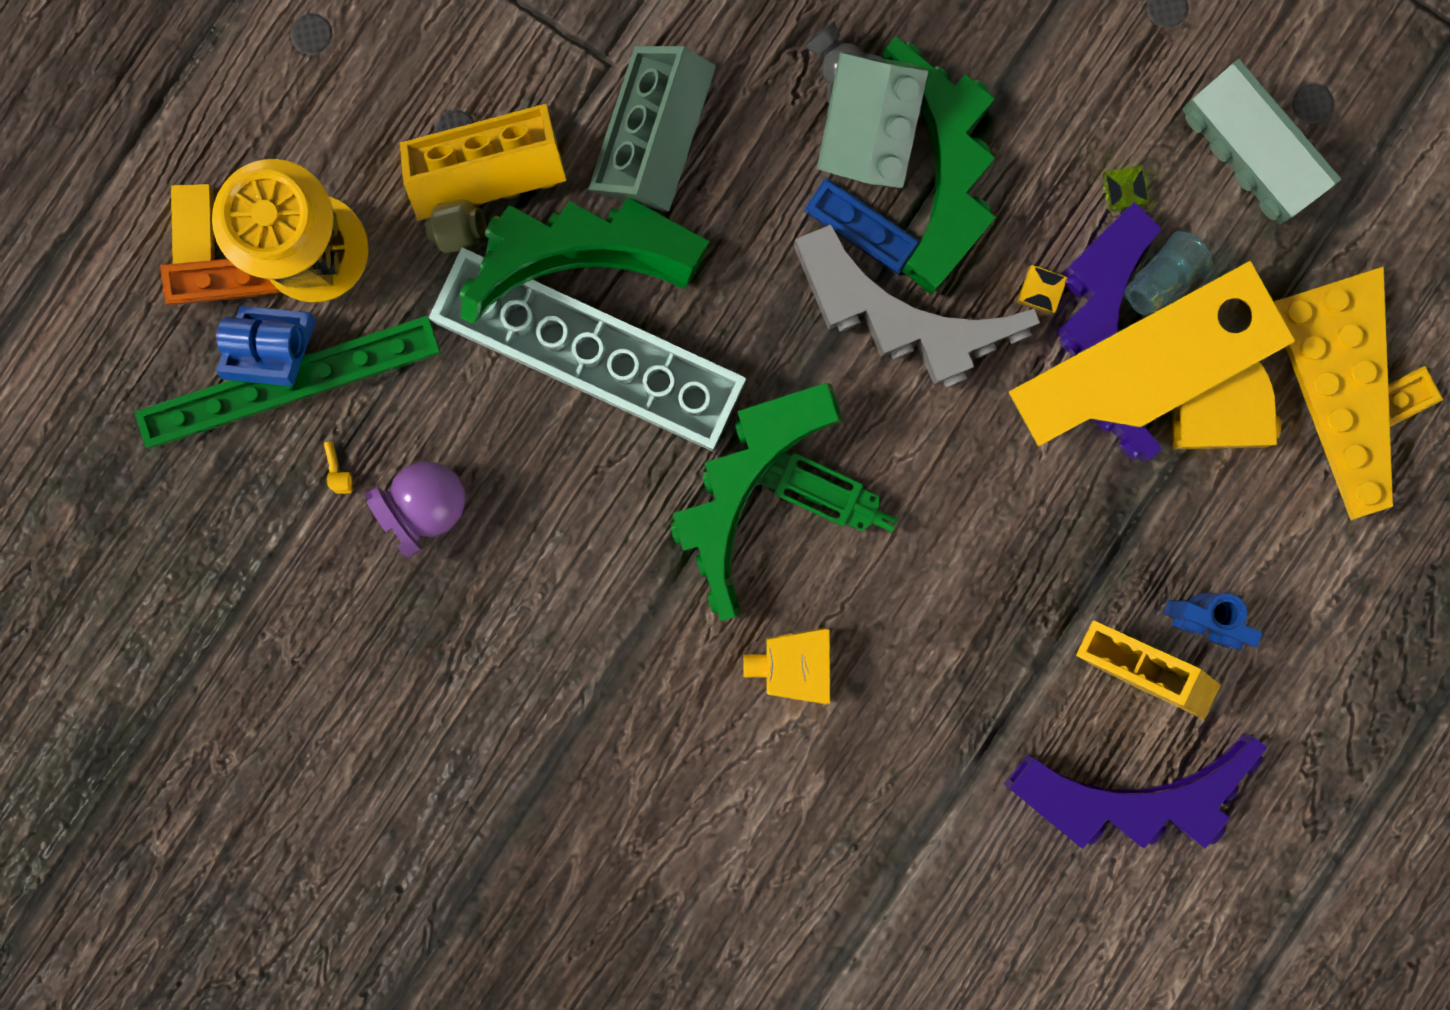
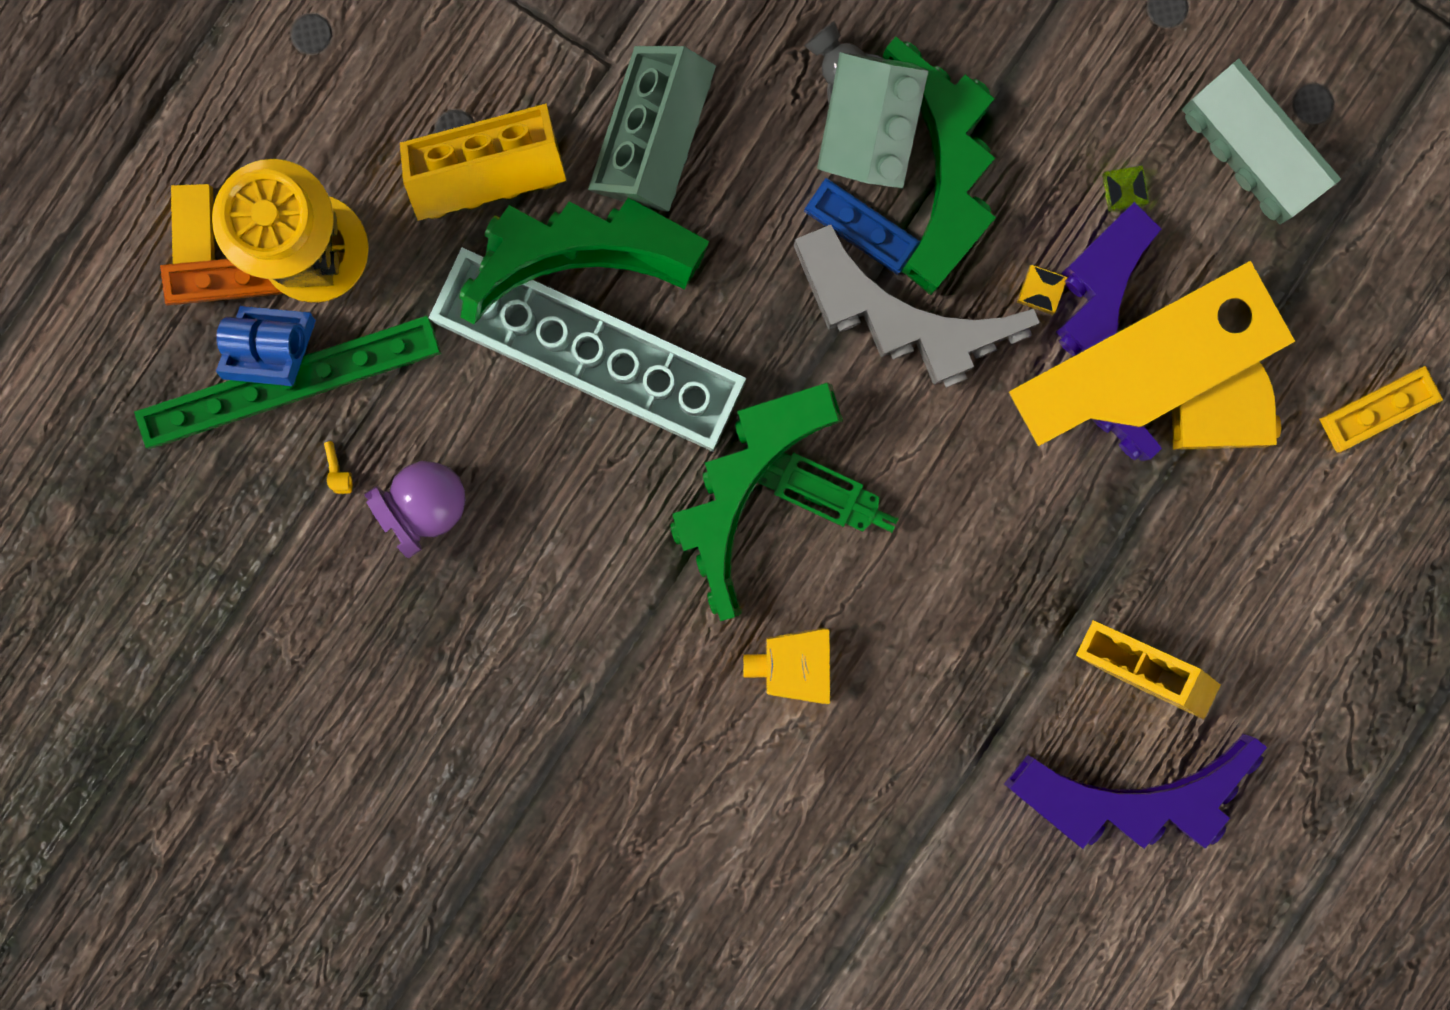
(456, 226): olive head -> none
(1170, 271): clear light blue plant -> none
(1225, 630): blue plate -> none
(1345, 382): yellow wing -> none

